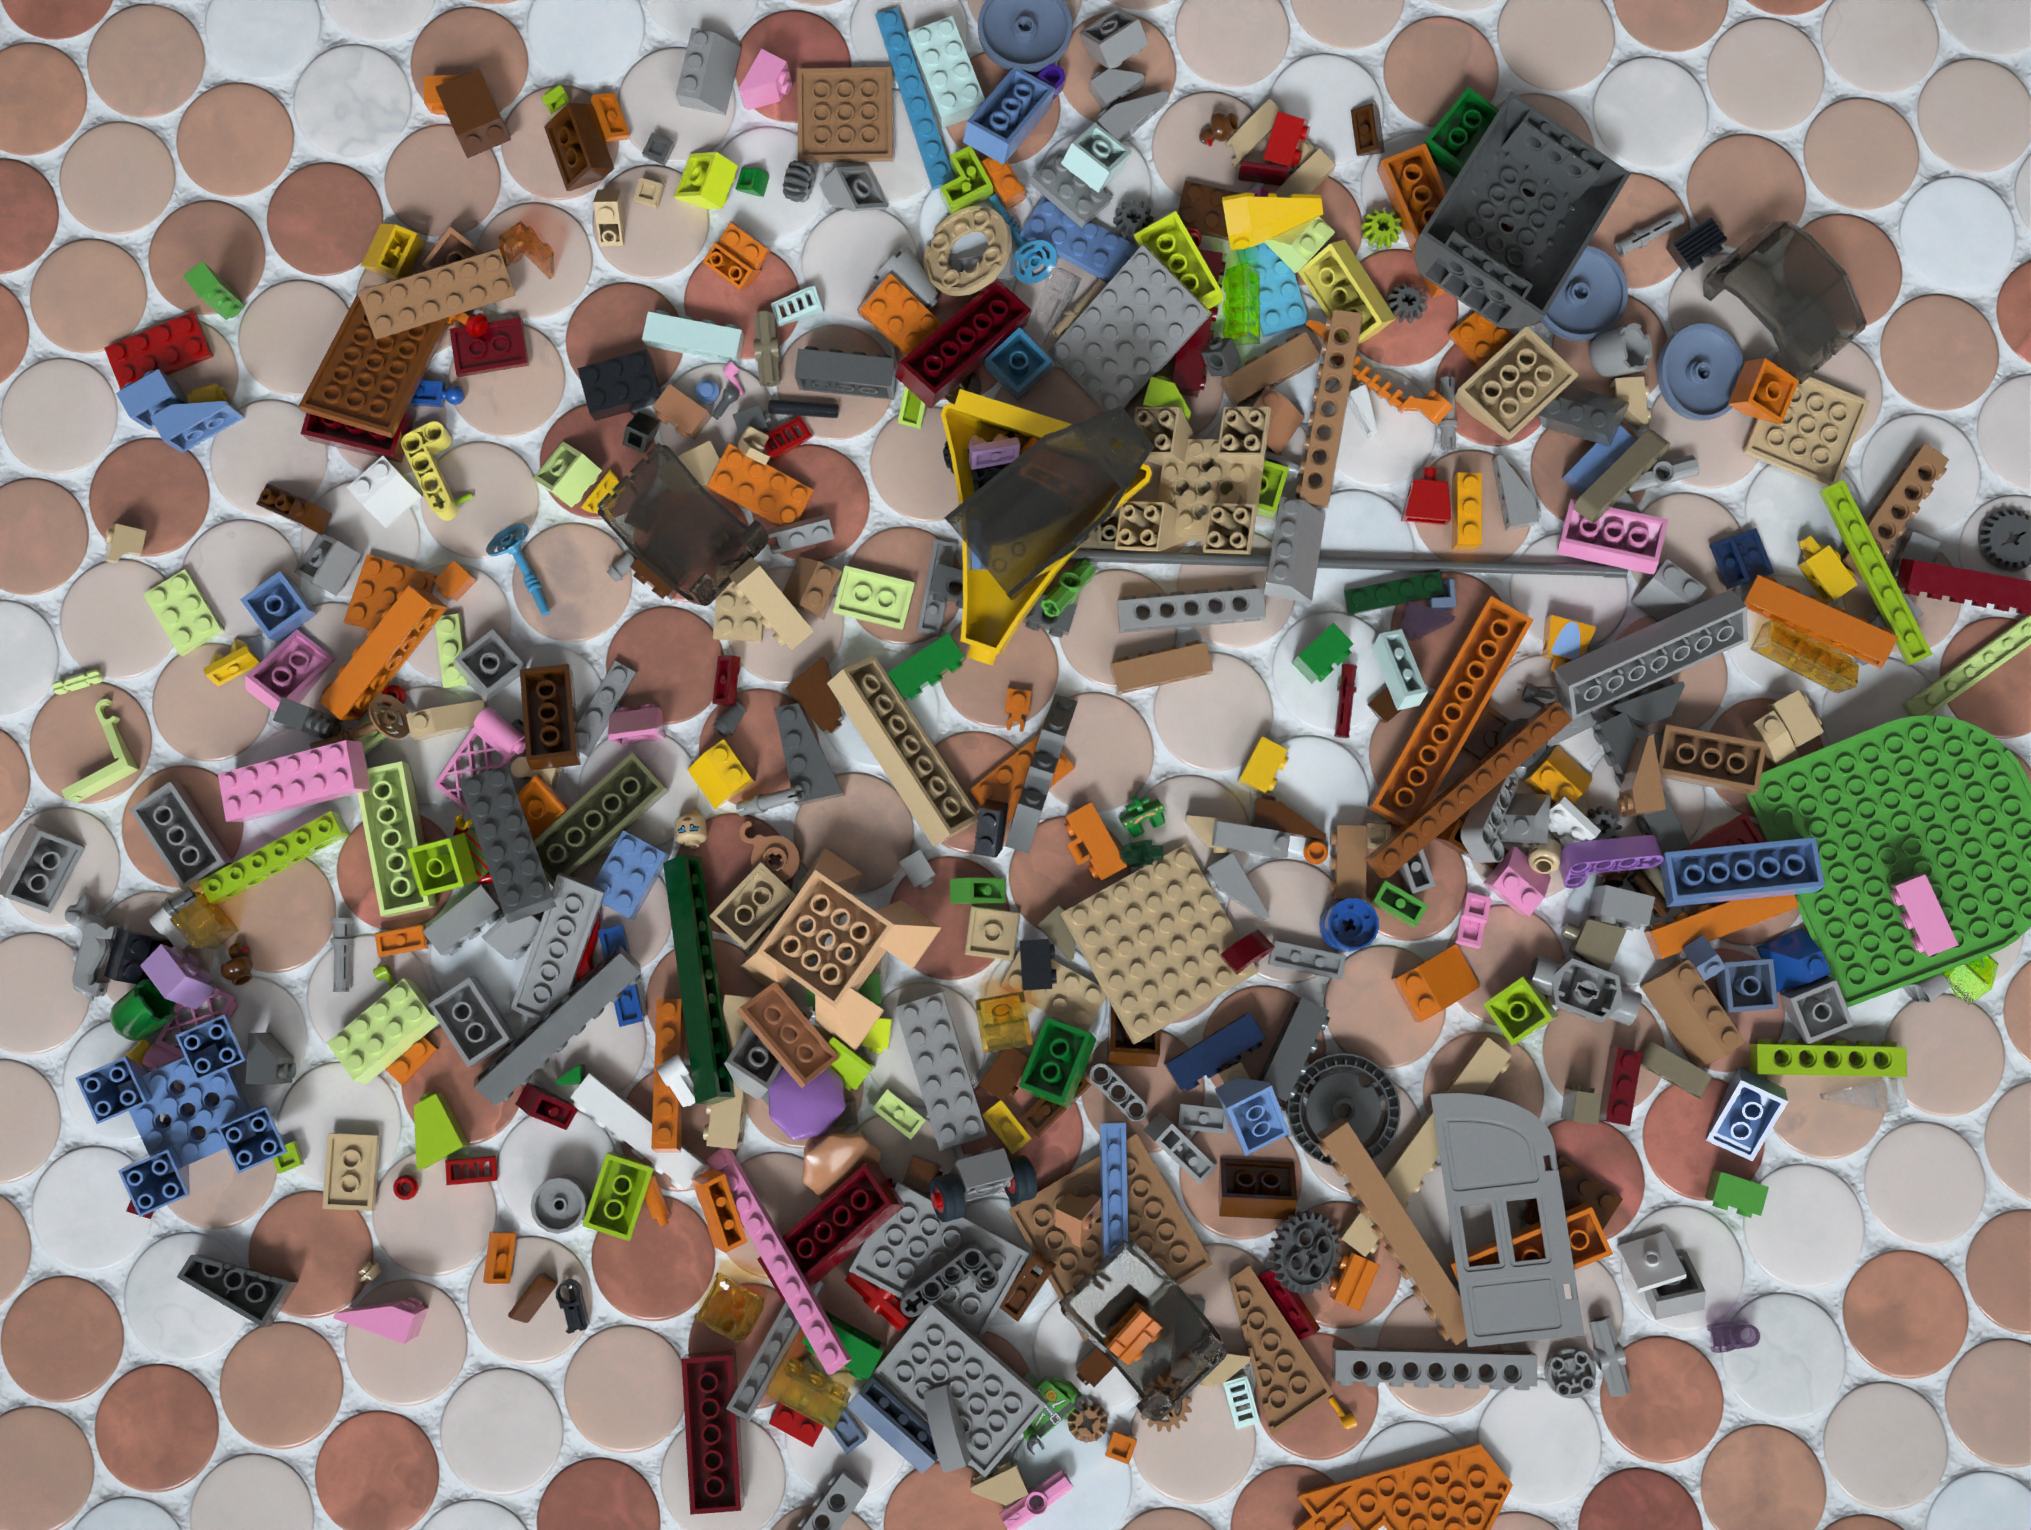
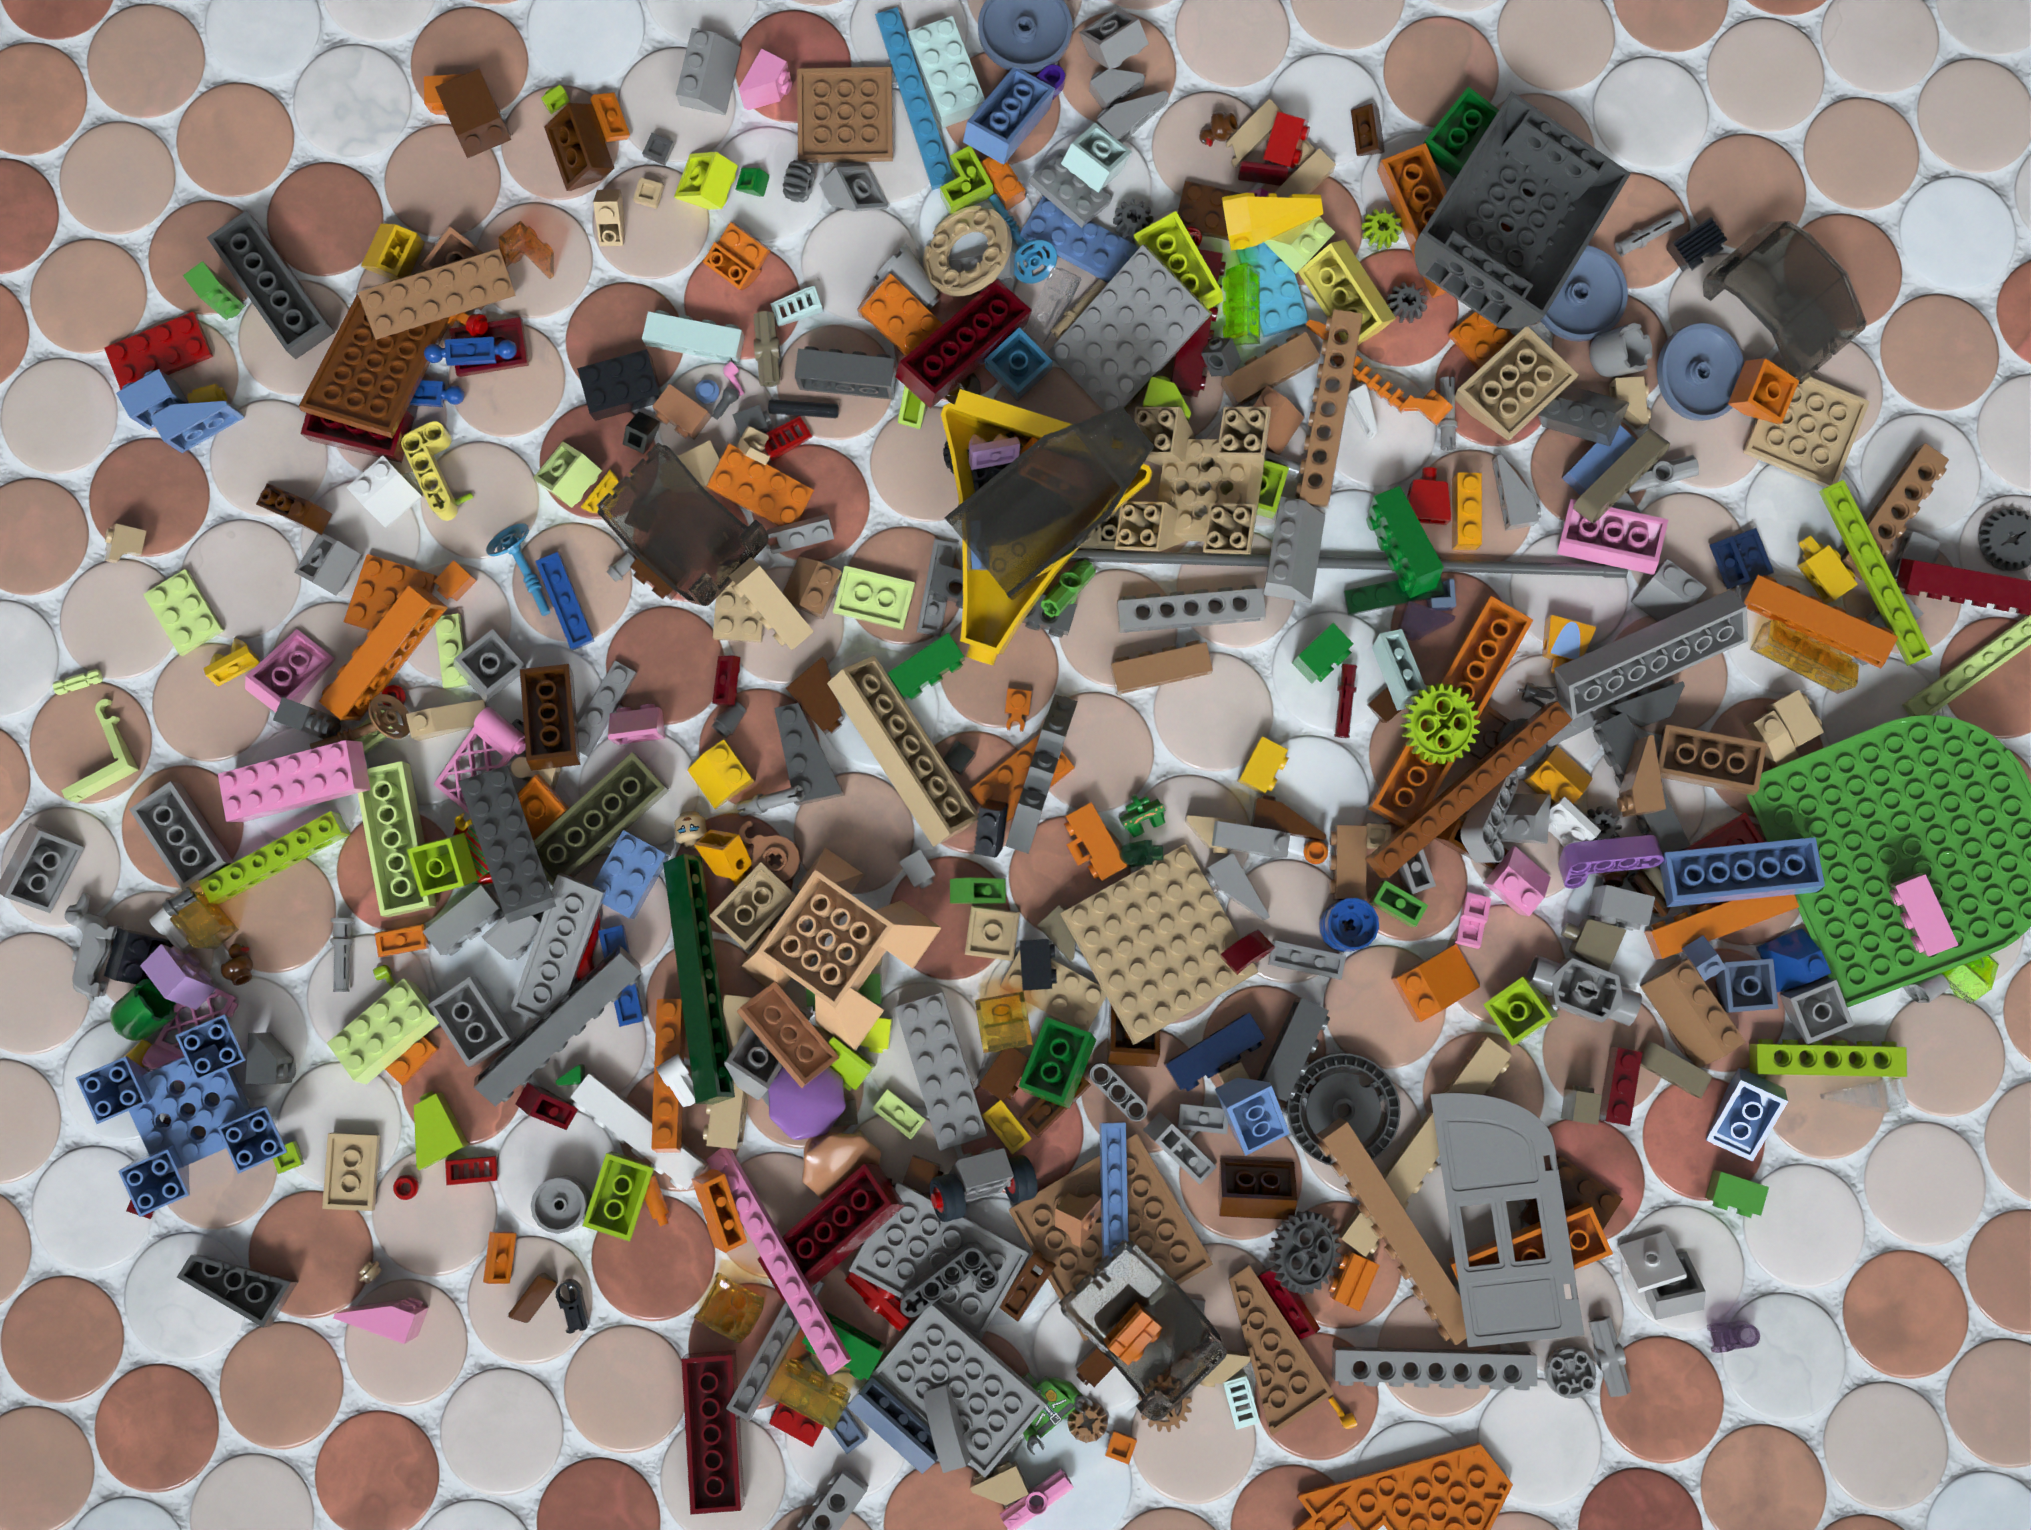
(270, 285): none -> dark grey brick
(278, 606): medium blue brick -> none
(470, 351): none -> blue plate
(565, 601): none -> blue plate
(724, 854): none -> light orange torso
(959, 757): none -> pearl dark grey brick
(1404, 542): none -> green brick
(1426, 707): none -> lime gear
(1545, 857): tan head -> none

